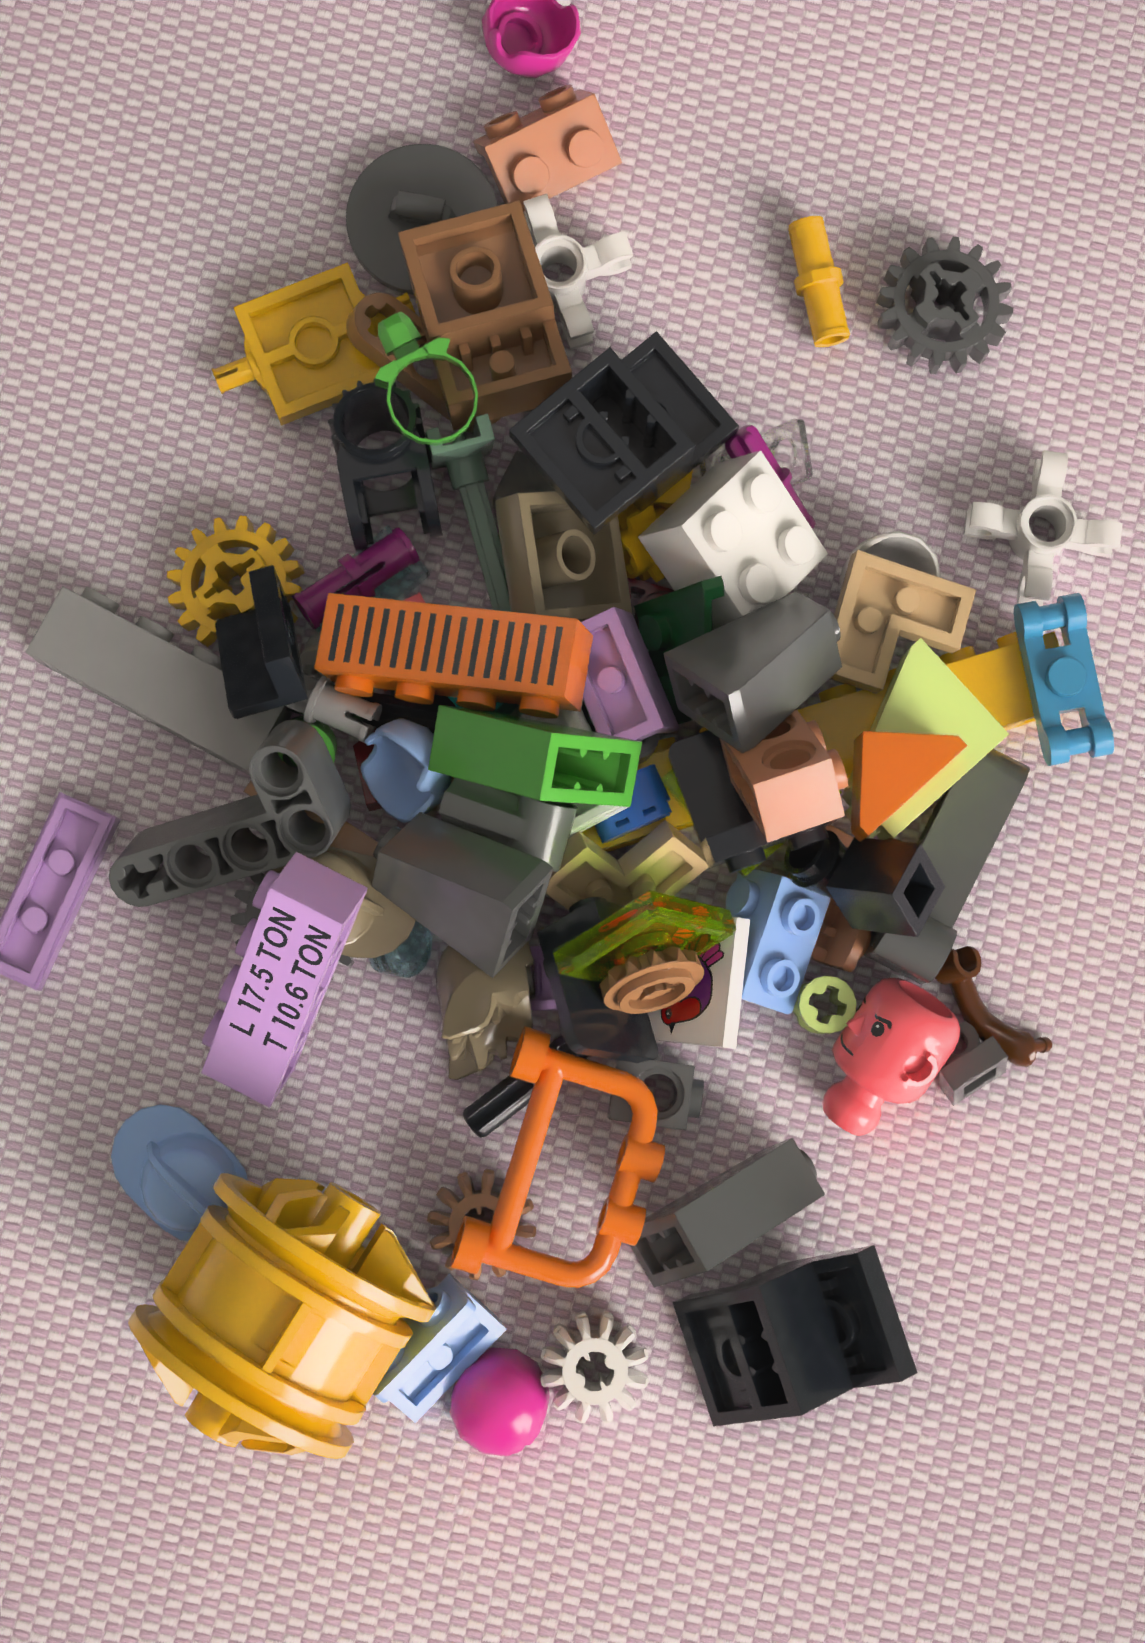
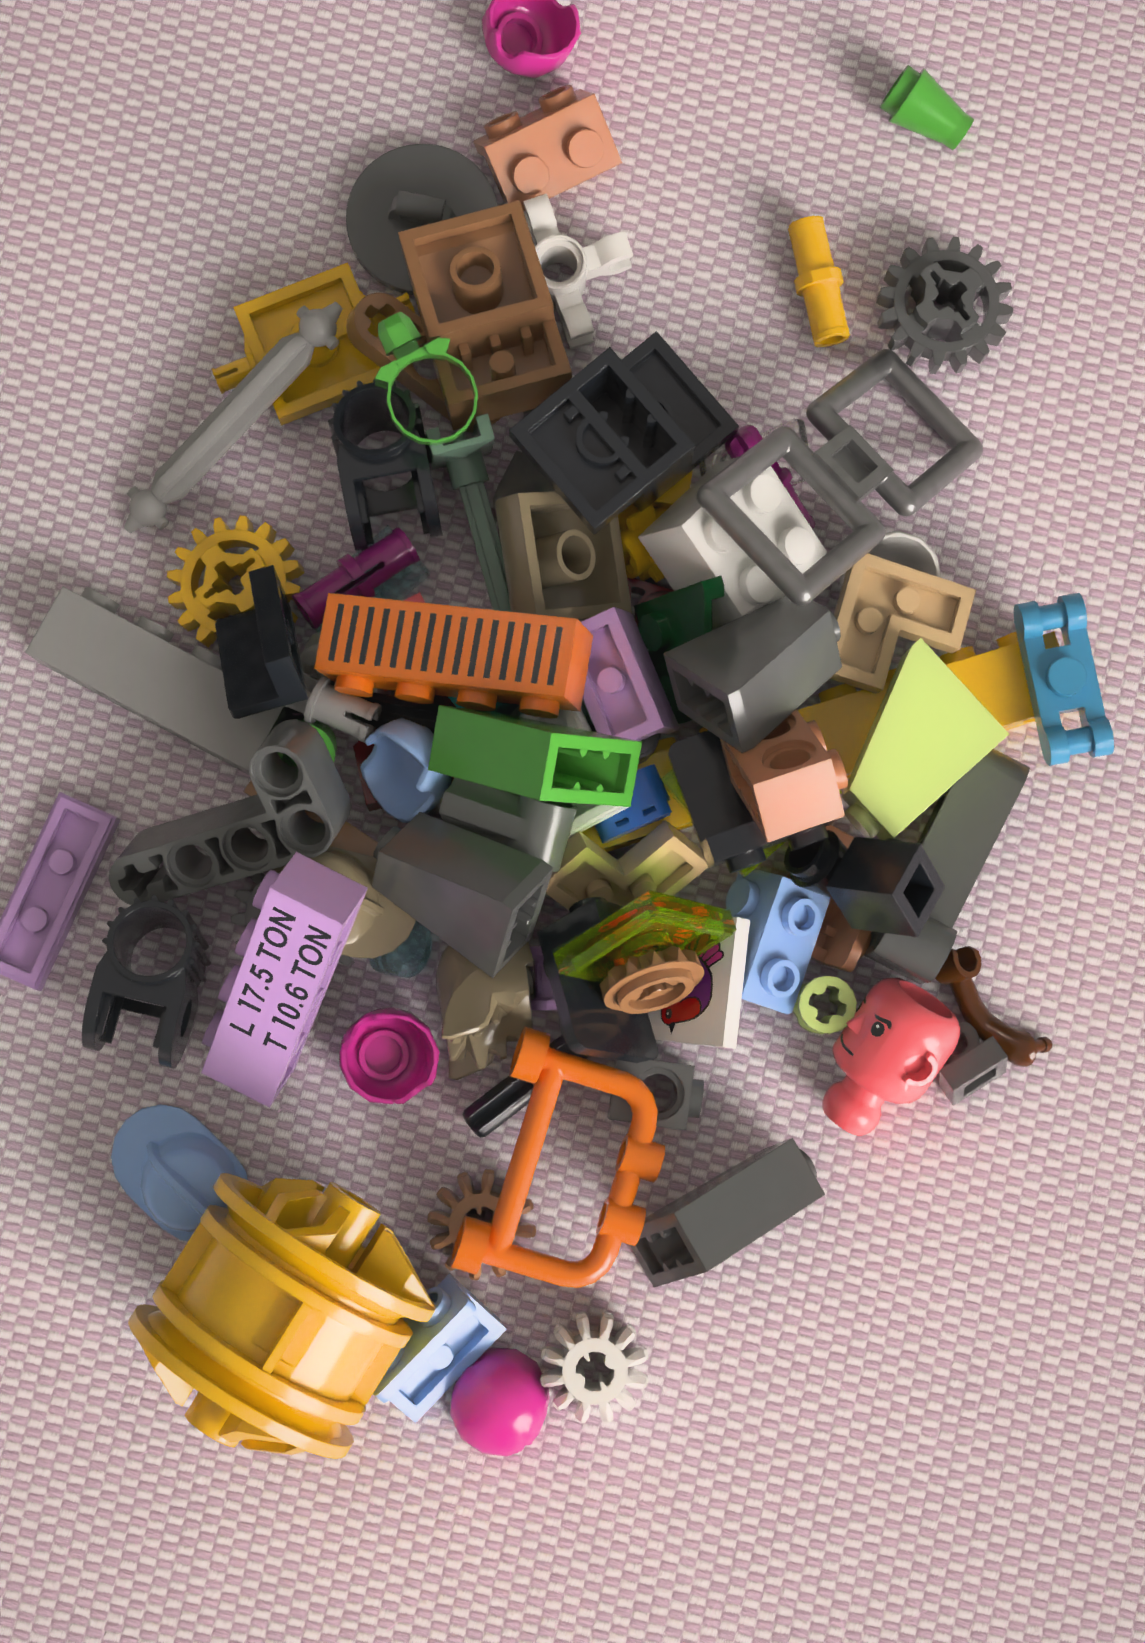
(165, 996): none -> black piece
(233, 417): none -> light grey wheel
(388, 1056): none -> dark pink hair
(795, 1337): black bracket -> none
(841, 475): none -> flat silver bar
(891, 770): orange slope -> none
(926, 108): none -> bright green cone
(1087, 536): white pin -> none

